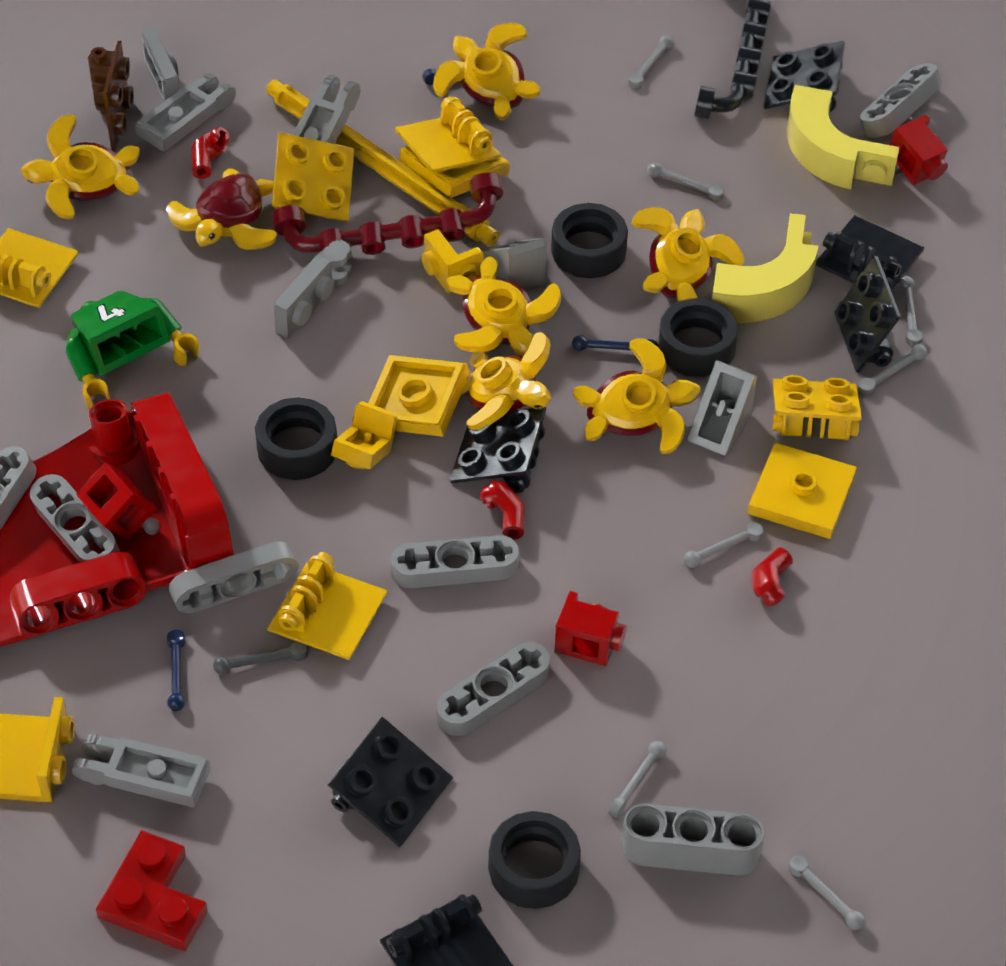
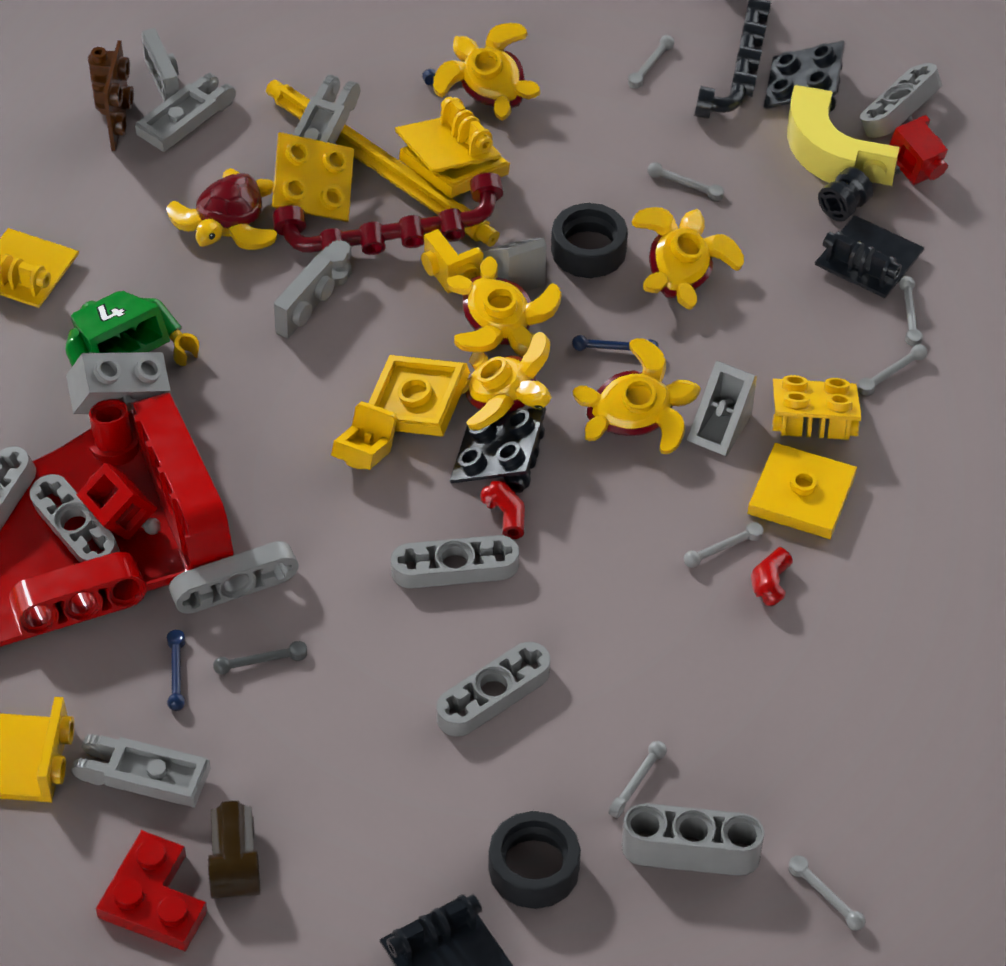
(80, 170): yellow animal -> none
(116, 377): none -> light grey brick
(207, 149): red arm -> none
(233, 861): none -> dark brown piece
(295, 413): black tyre -> none
(327, 608): yellow hinge -> none
(389, 782): black hinge -> none
(588, 631): red brick -> none
(699, 314): black tyre -> none
(773, 287): light yellow arch -> none
(848, 191): none -> black wheel
(868, 317): black hinge -> none

